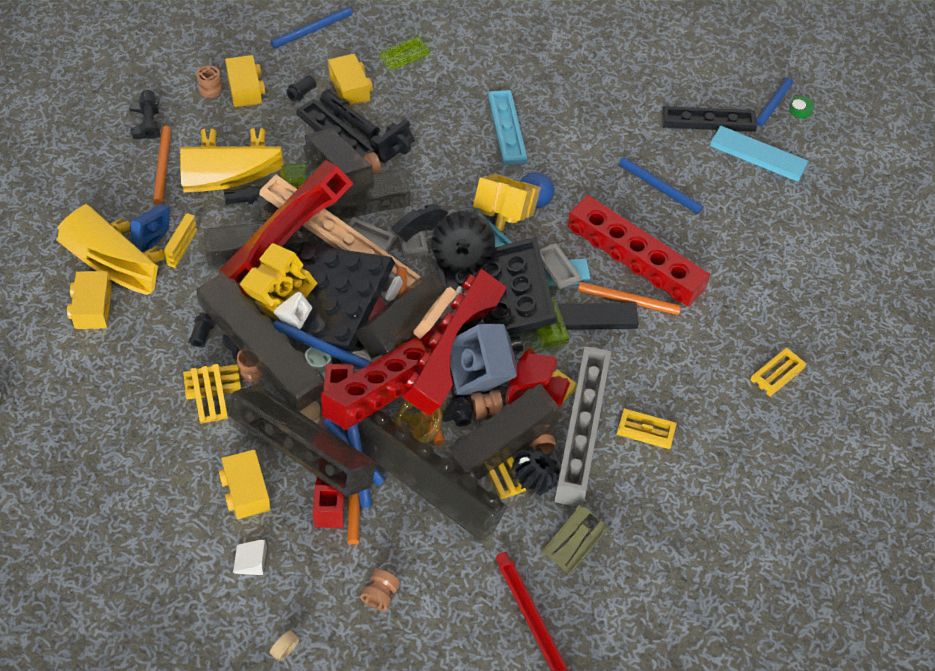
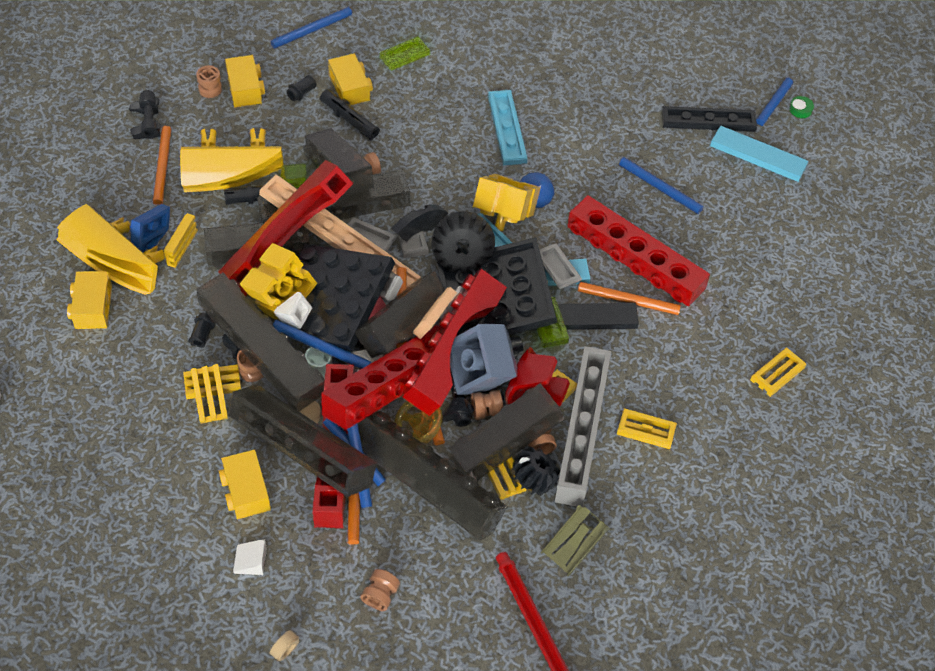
(320, 119): black tile -> none
(395, 140): black hips -> none

